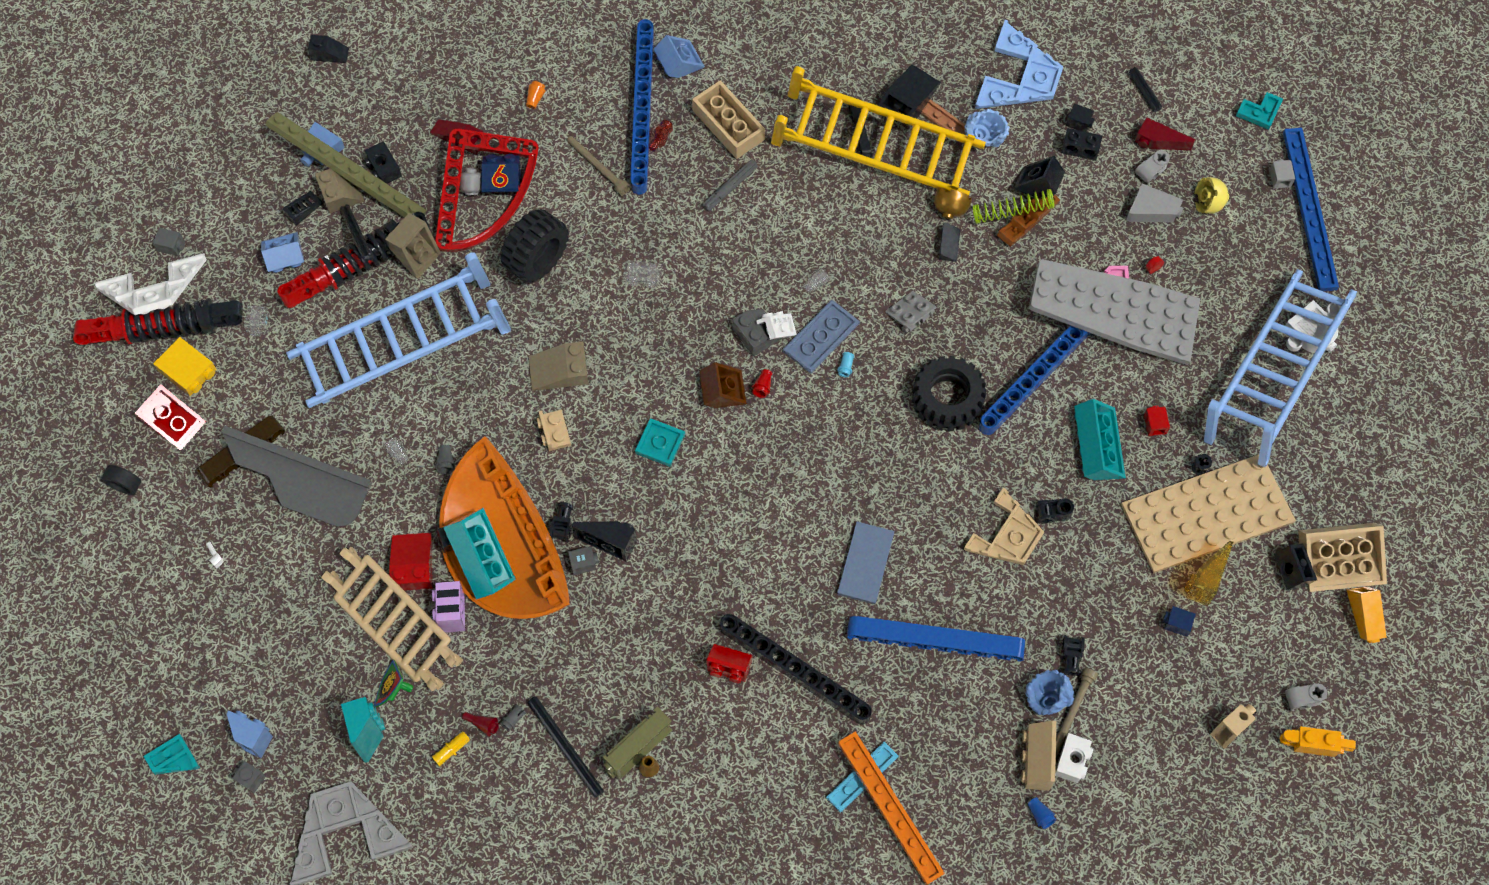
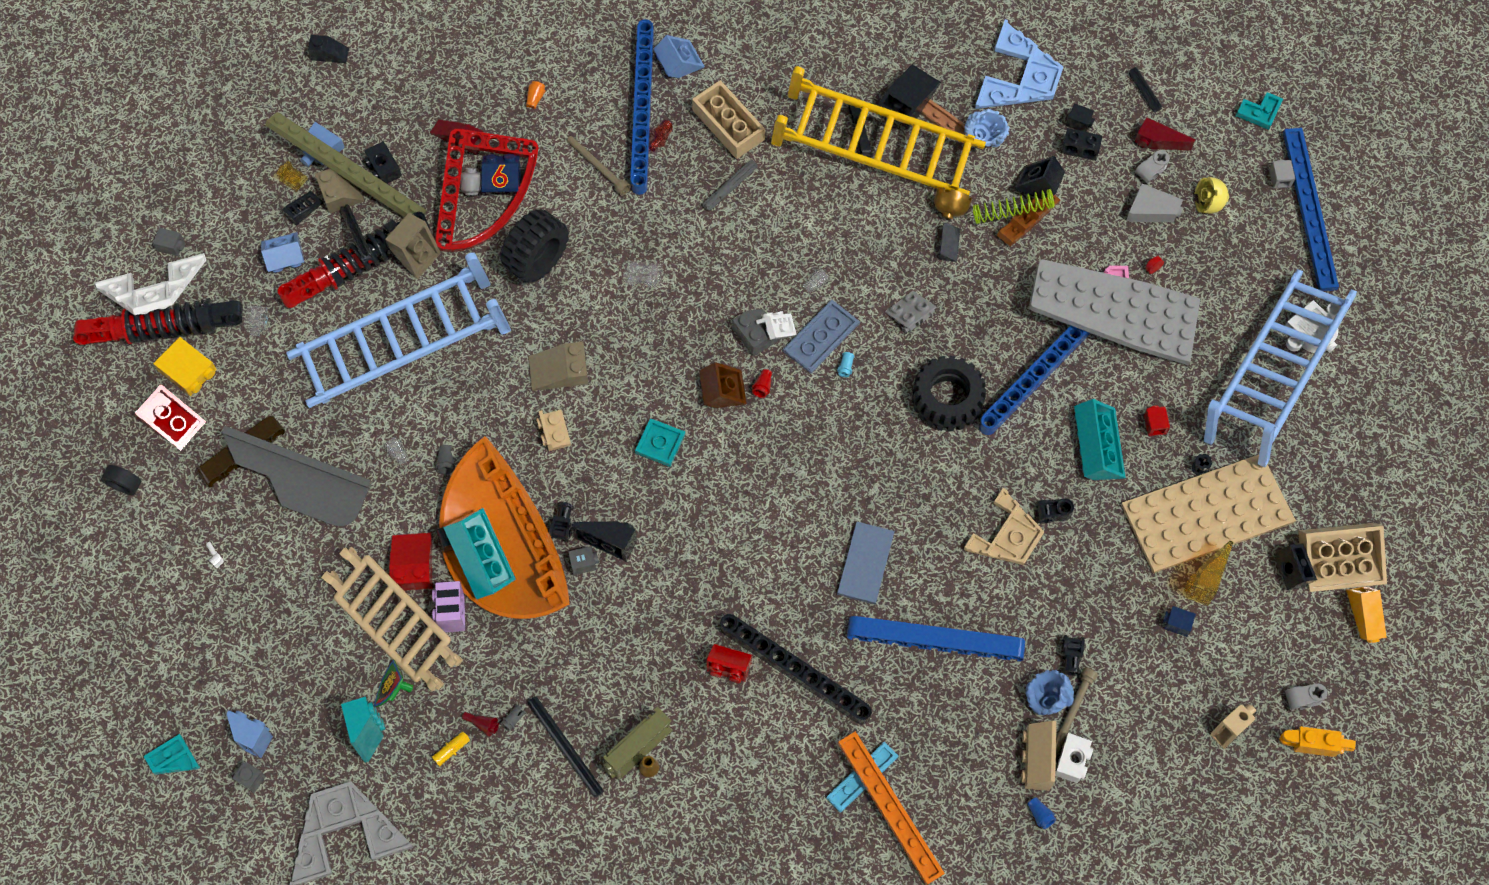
(291, 177): none -> clear yellow bracket

